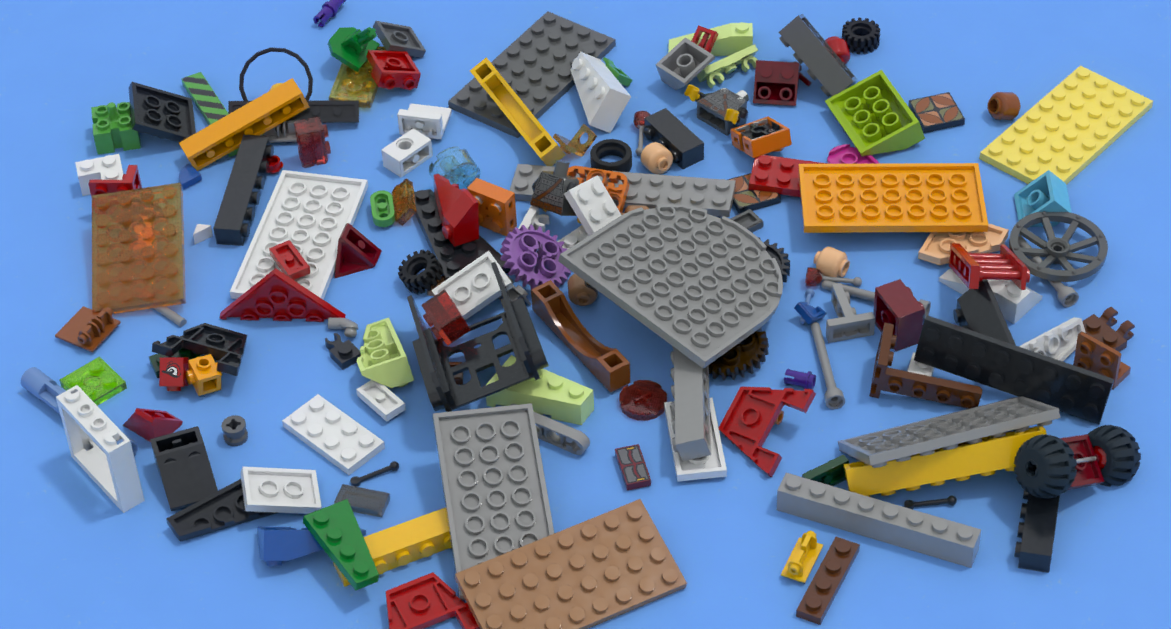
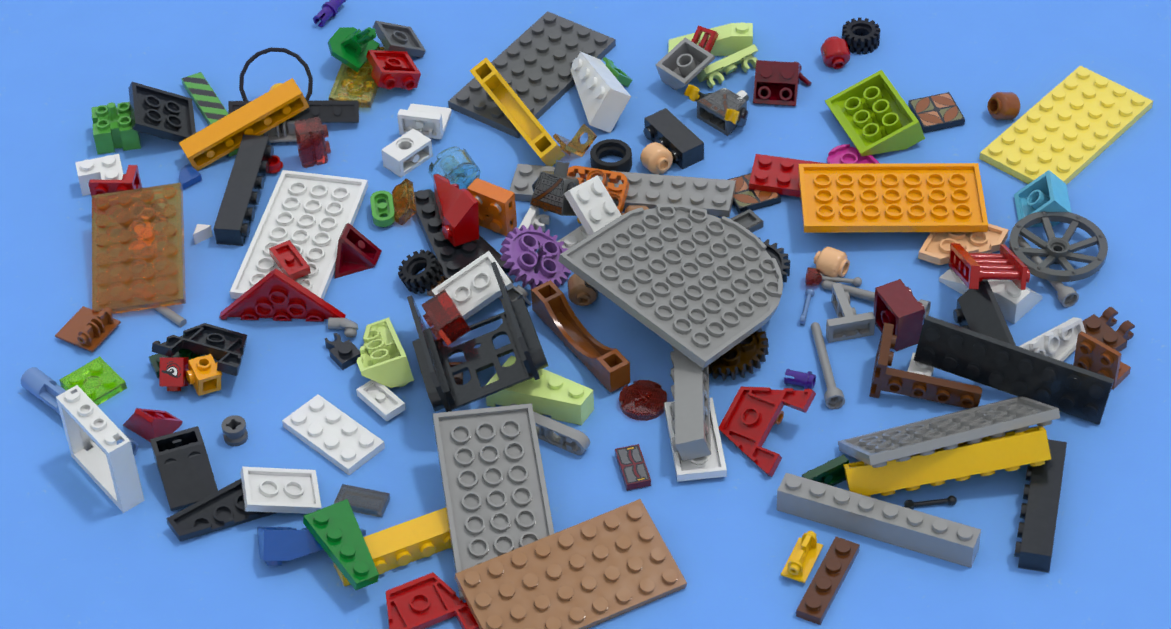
(356, 481): black hinge -> none
(639, 123): hinge -> none
(761, 137): orange piece -> none
(810, 313): blue tile -> none
(817, 56): dark grey slope -> none
(1053, 464): black plate -> none

